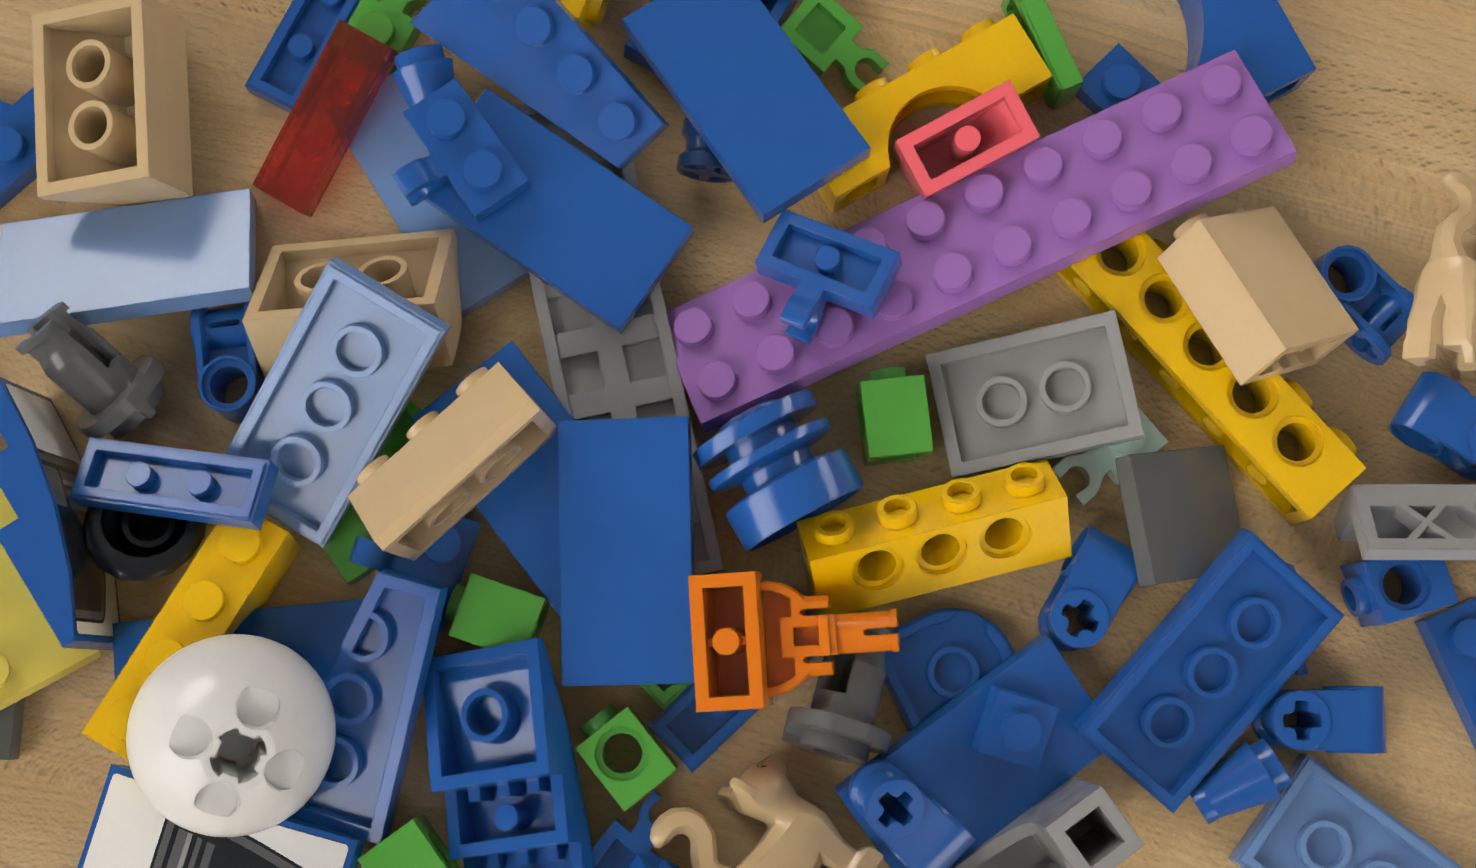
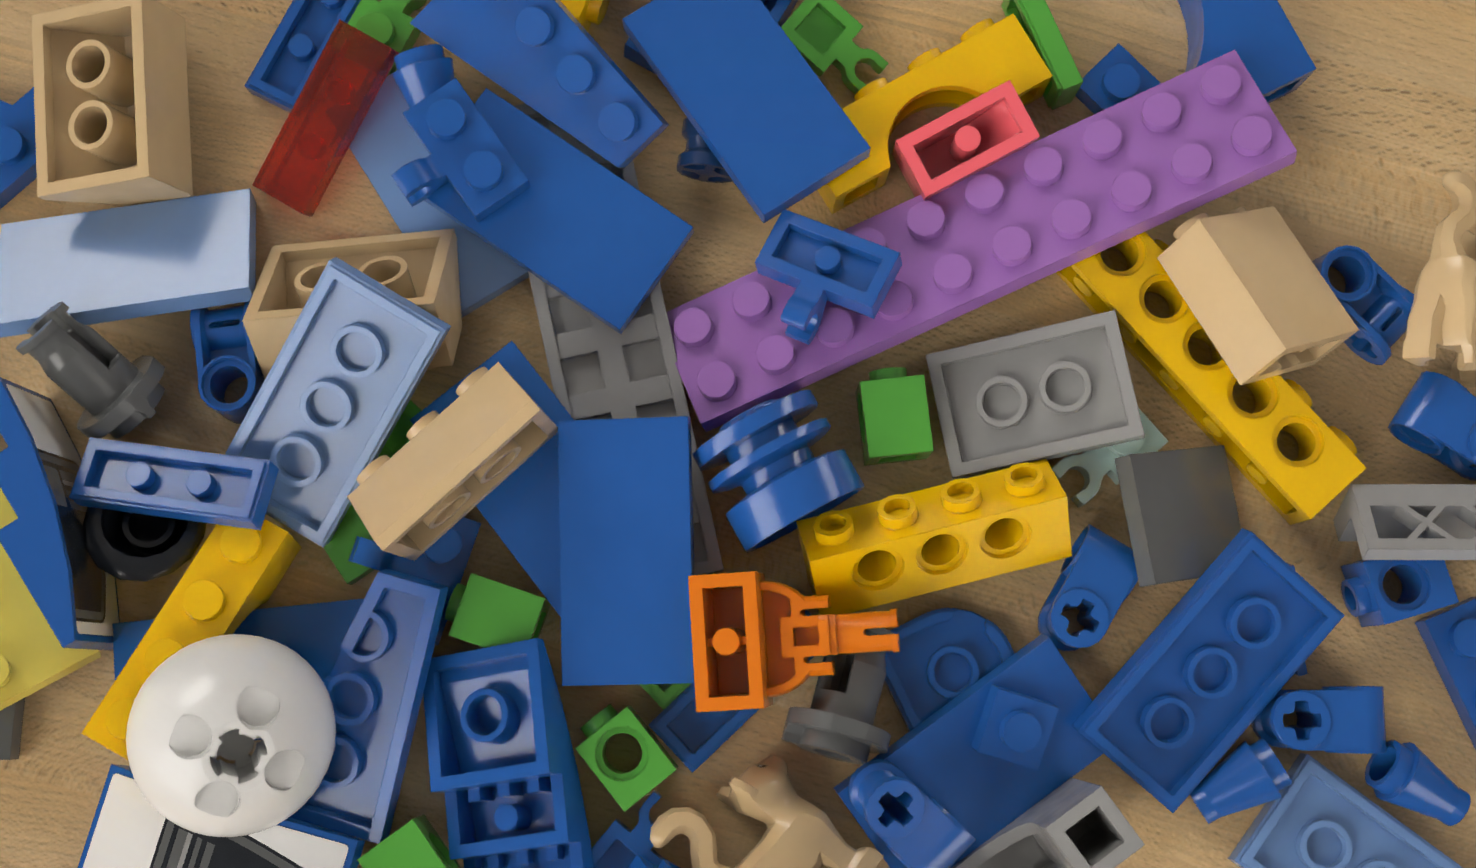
(1415, 783): none -> blue cone

